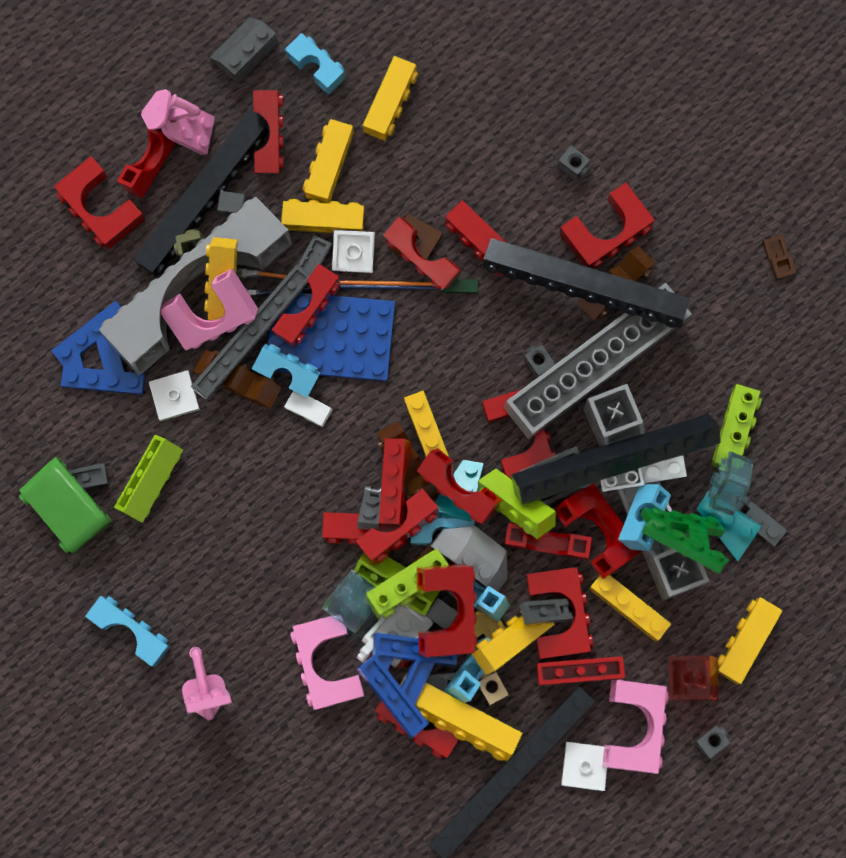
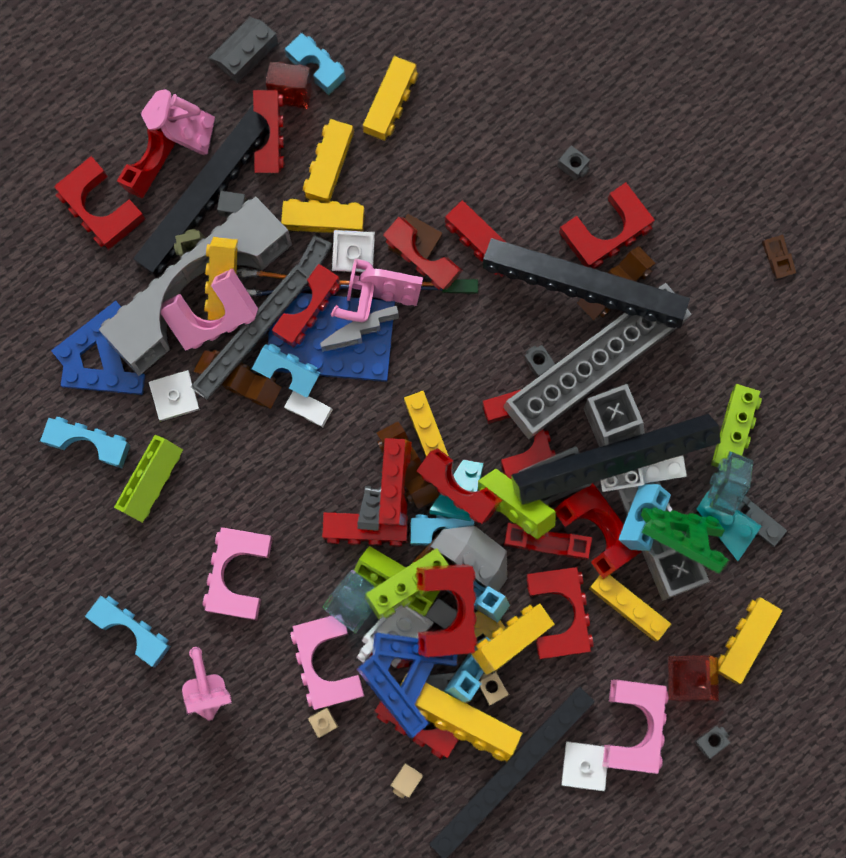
(64, 506): bright green windscreen -> none
(91, 476): dark grey plate -> none
(110, 449): none -> medium azure arch
(230, 545): none -> bright pink arch
(292, 81): none -> clear red brick
(323, 722): none -> tan brick
(352, 332): none -> light grey slope
(378, 544): red arch -> none
(381, 285): none -> bright pink plate
(406, 781): none -> tan brick
(546, 611): dark grey plate -> none
(580, 671): red brick -> none

